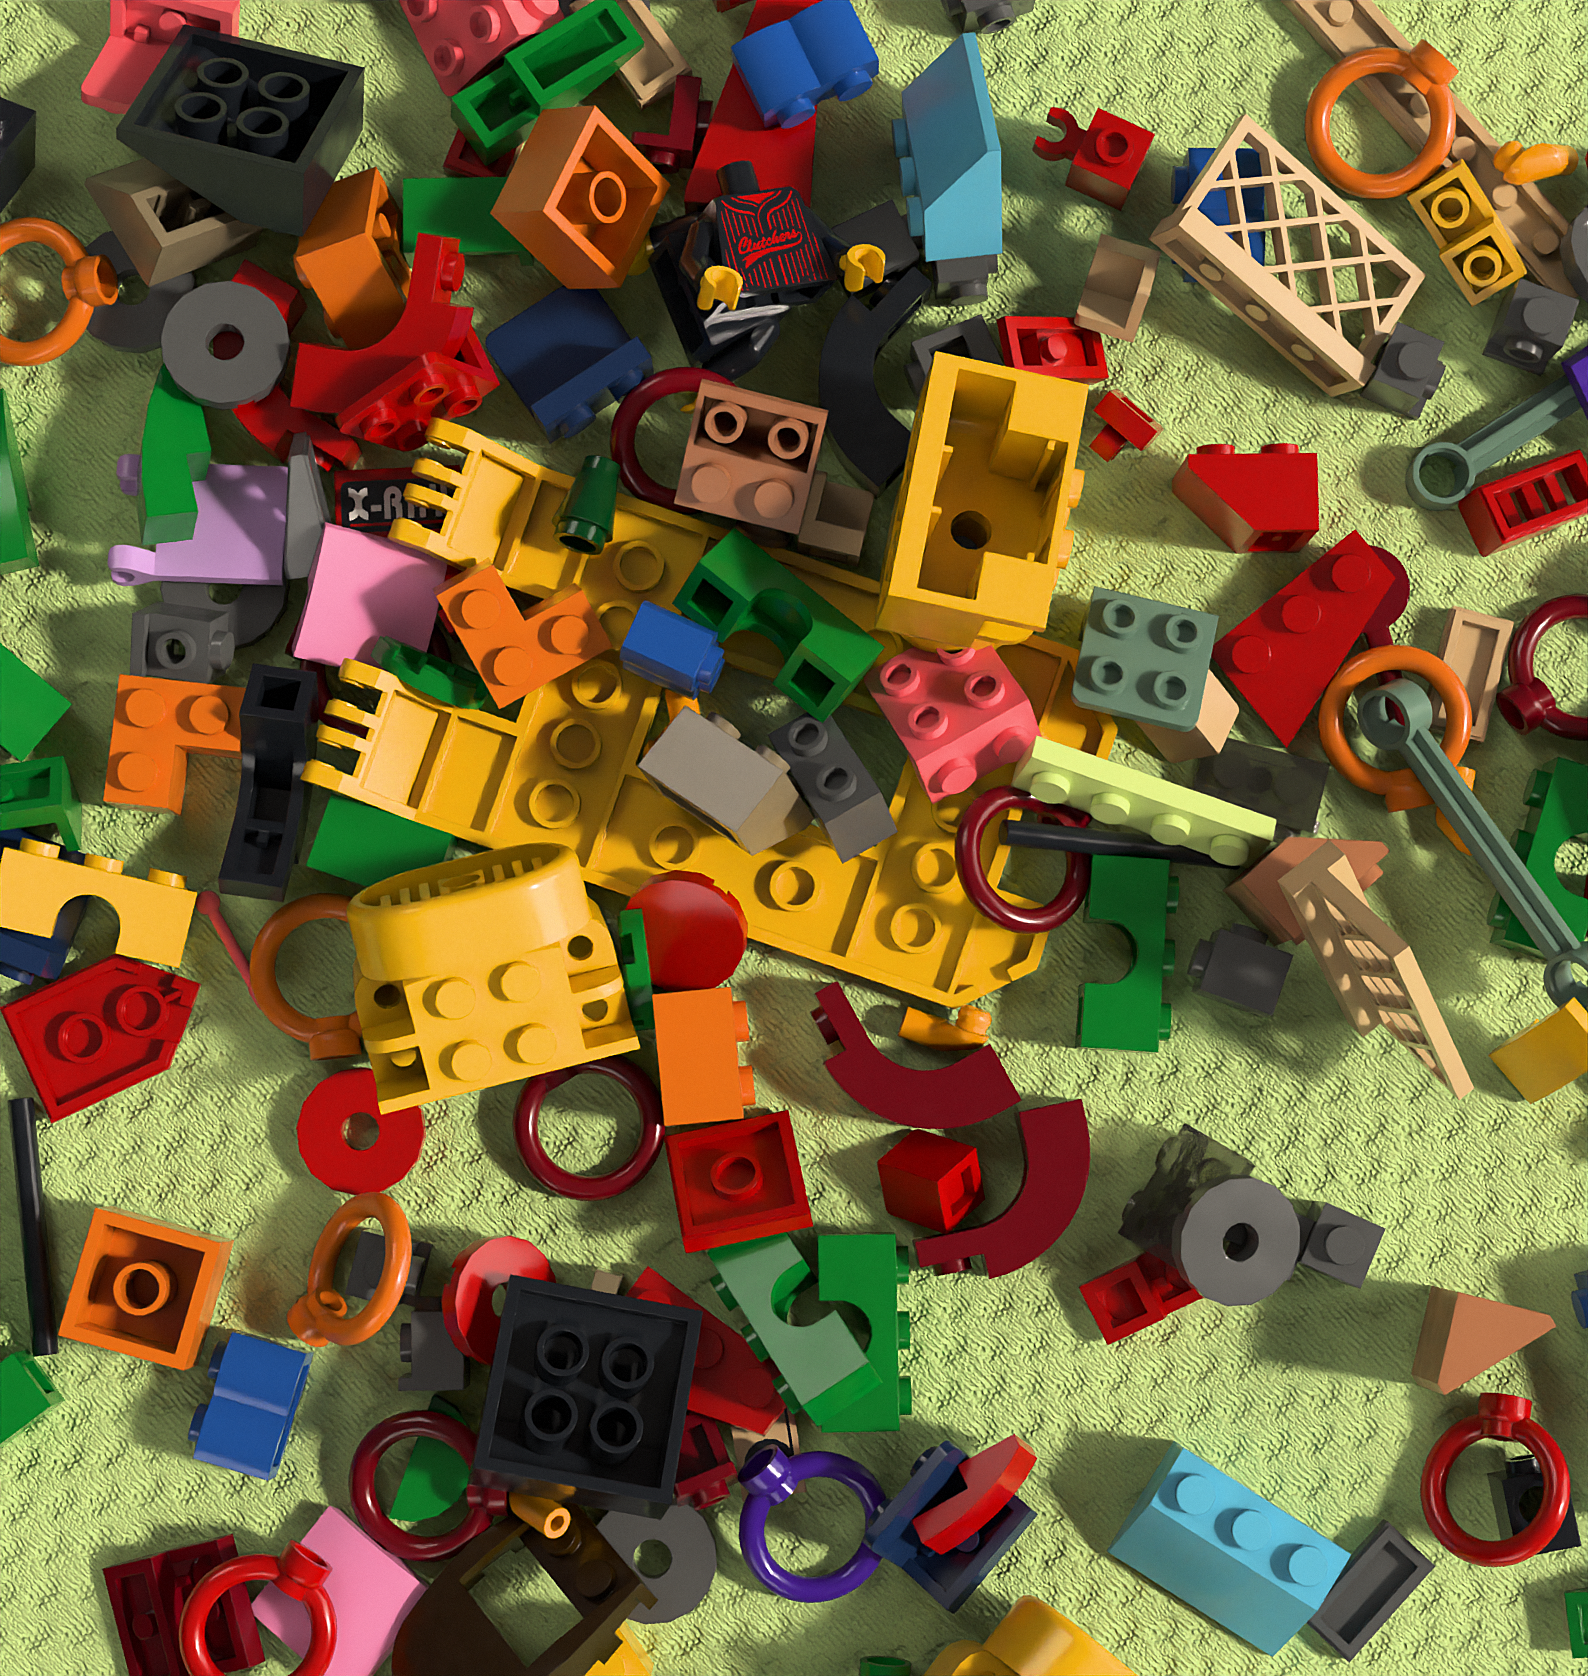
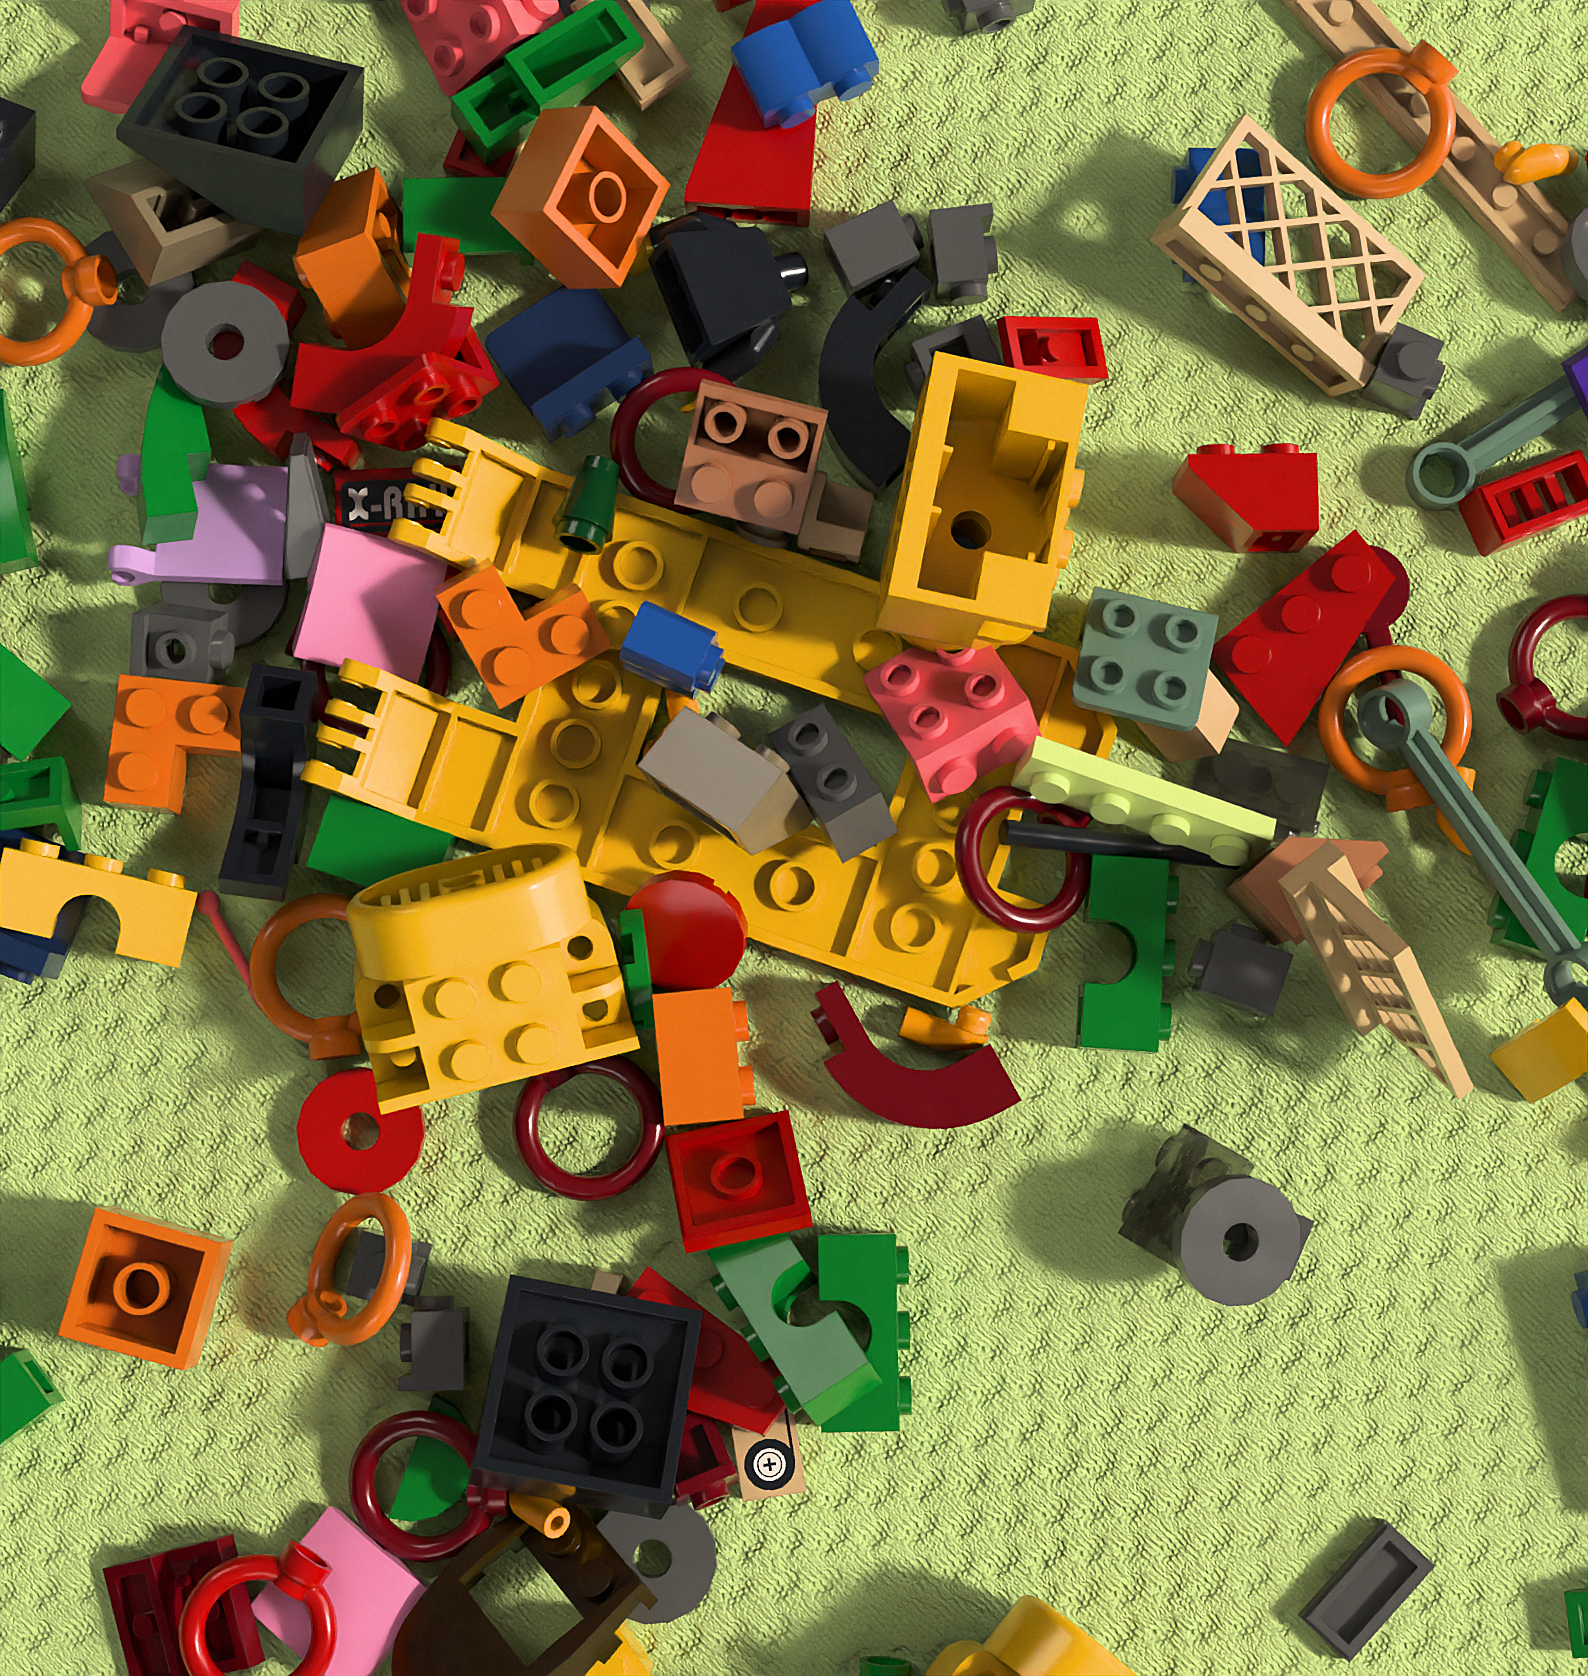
(33, 1226): black bar -> none
(99, 1031): red tile -> none
(250, 1404): blue brick -> none
(431, 674): green tile -> none
(469, 1296): red tile -> none
(689, 120): dark red bracket -> none
(749, 590): green arch -> none
(767, 250): black torso -> none
(769, 1481): dark purple piece -> none
(931, 1180): red panel -> none
(951, 156): medium azure slope -> none
(959, 1571): dark blue bracket -> none
(991, 1482): red slope -> none
(1051, 1189): dark red arch -> none
(1103, 156): red brick -> none
(1117, 288): tan panel -> none
(1125, 424): red tile -> none
(1135, 1296): red slope -> none
(1228, 1551): medium azure slope -> none
(1340, 1244): dark grey brick -> none
(1467, 232): yellow slope -> none
(1468, 1336): nougat slope -> none
(1475, 650): tan tile -> none
(1506, 1420): red piece -> none
(1506, 1490): black brick -> none
(1530, 326): dark grey brick -> none

